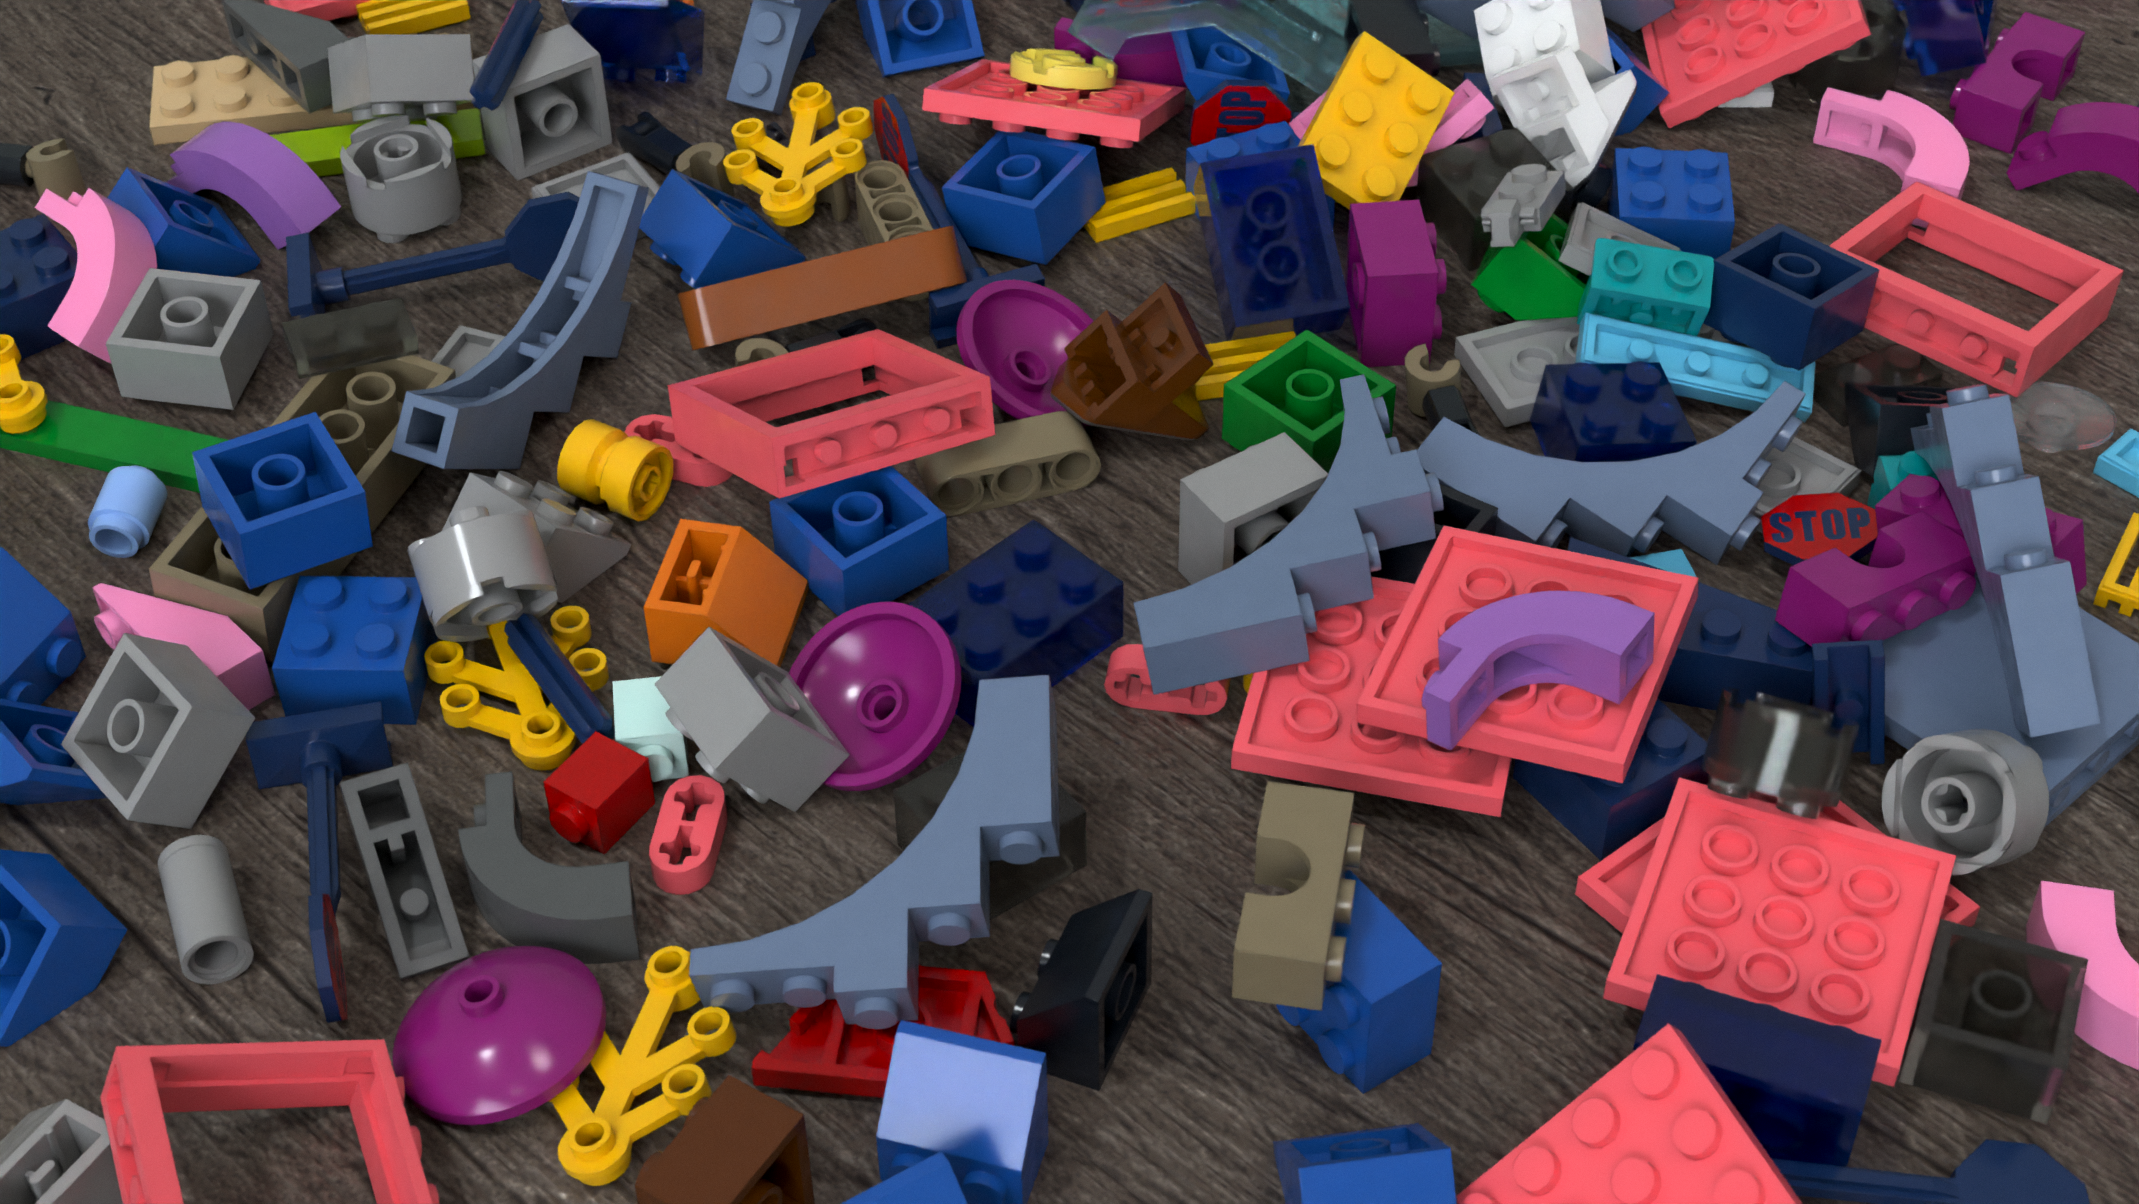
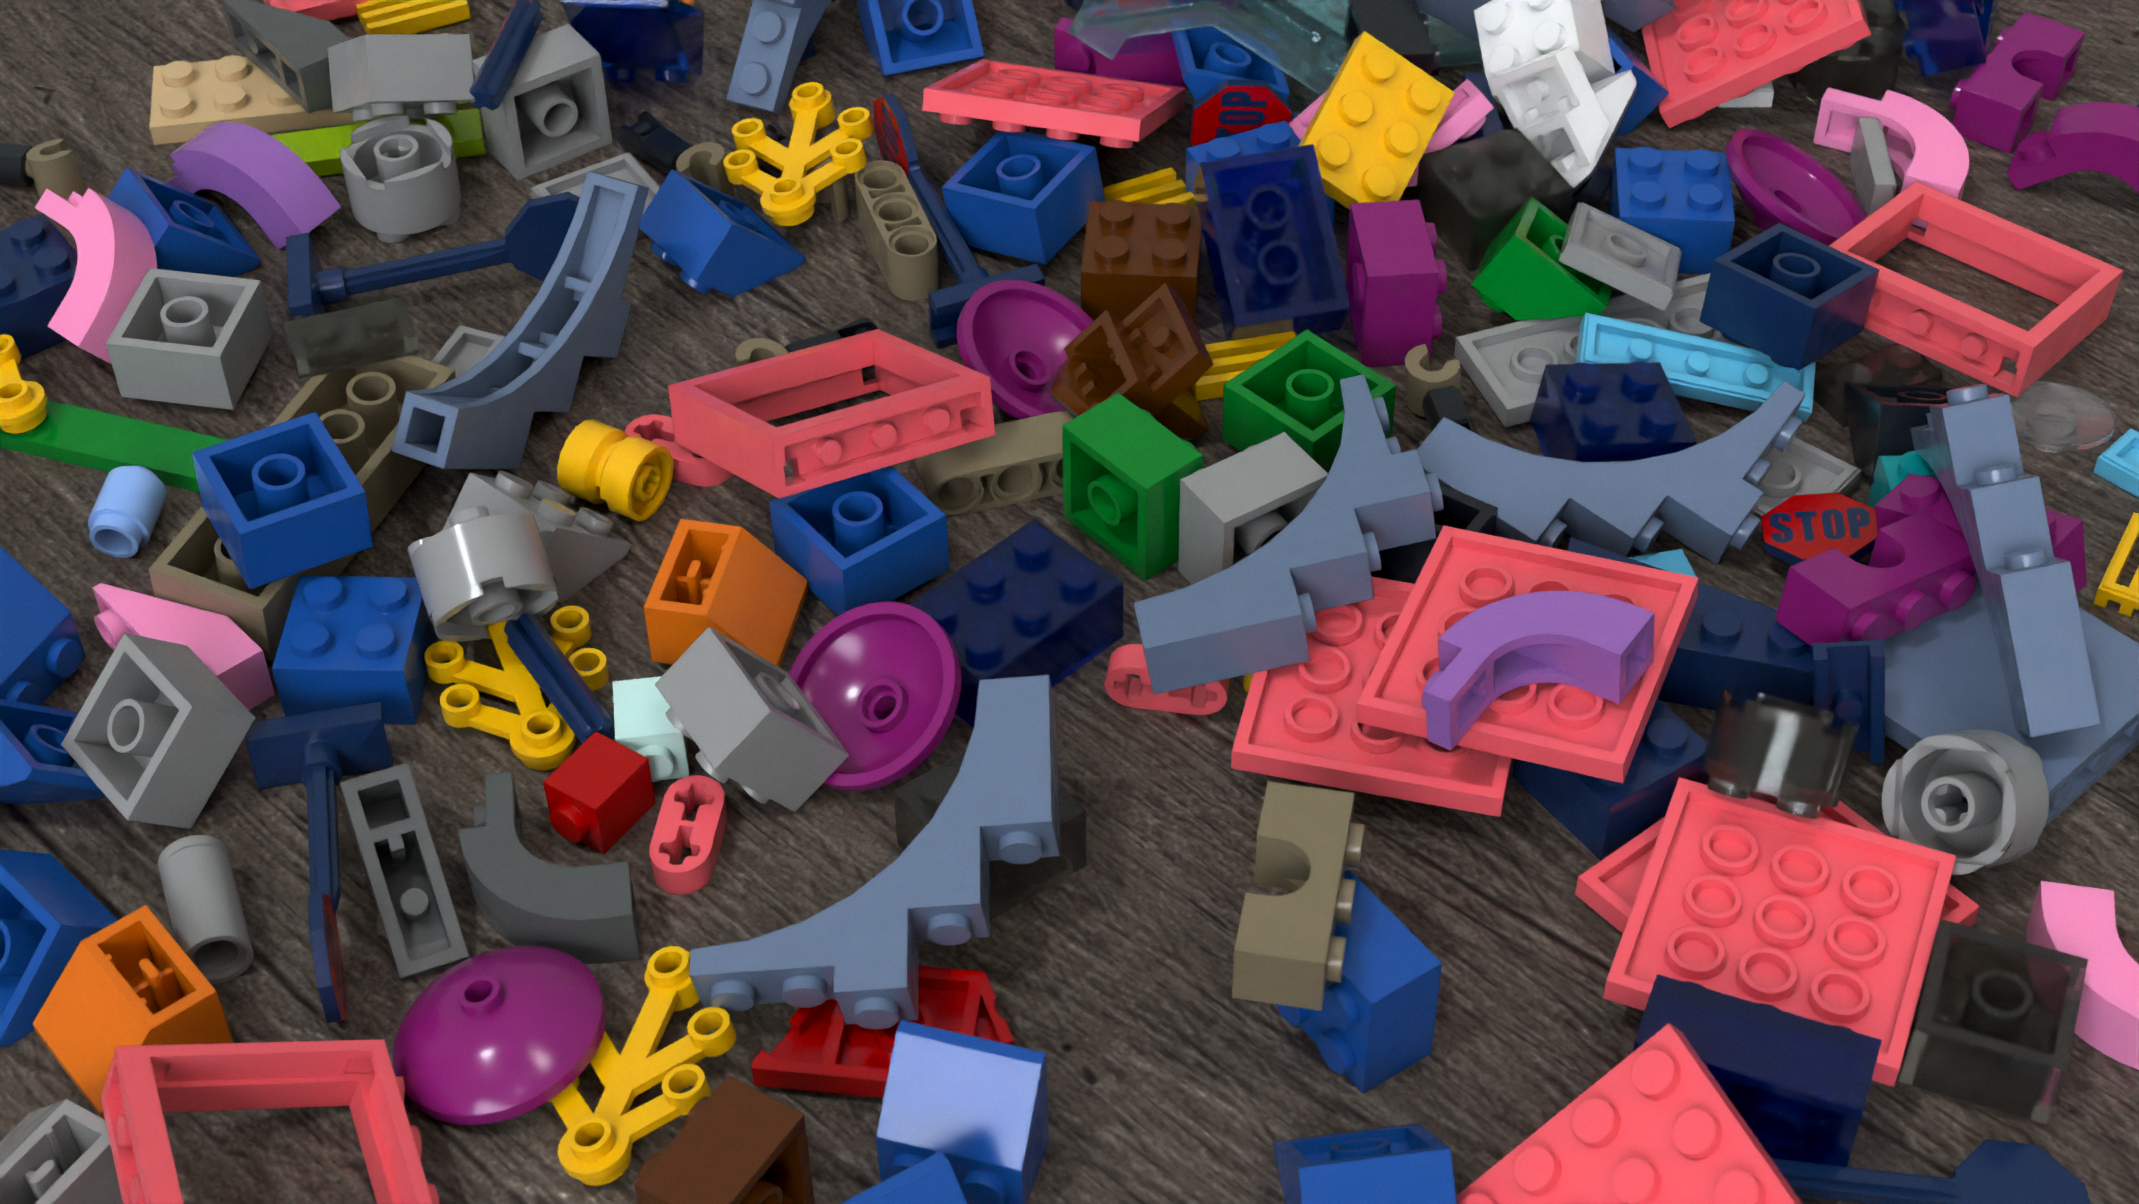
(126, 990): none -> orange slope
(822, 287): dark orange beam -> none
(1062, 69): light yellow tile -> none
(1089, 989): black slope -> none
(1126, 483): none -> green brick
(1137, 250): none -> reddish brown brick
(1522, 203): light grey hinge -> none
(1648, 286): teal bracket -> none
(1790, 187): none -> magenta dish
(1871, 166): none -> light grey tile

